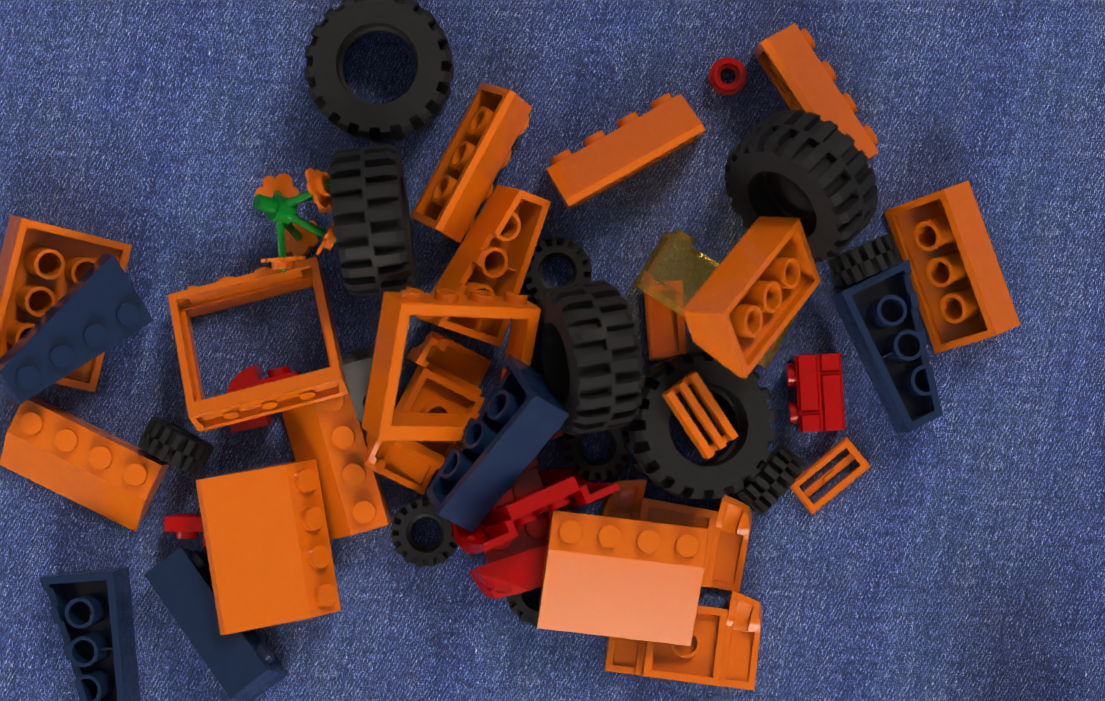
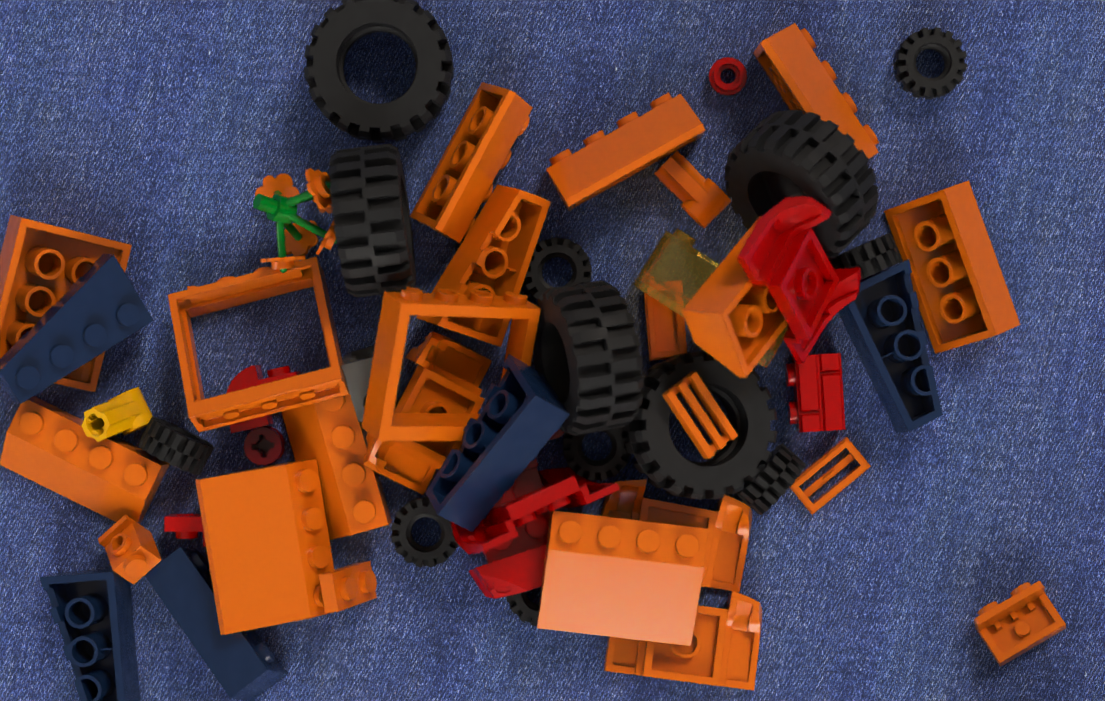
(119, 415): none -> yellow piece
(130, 549): none -> orange brick
(270, 443): none -> dark red wheel
(348, 586): none -> orange plate
(698, 196): none -> orange piece
(797, 272): none -> red piece
(937, 41): none -> black tyre
(1018, 622): none -> orange bracket

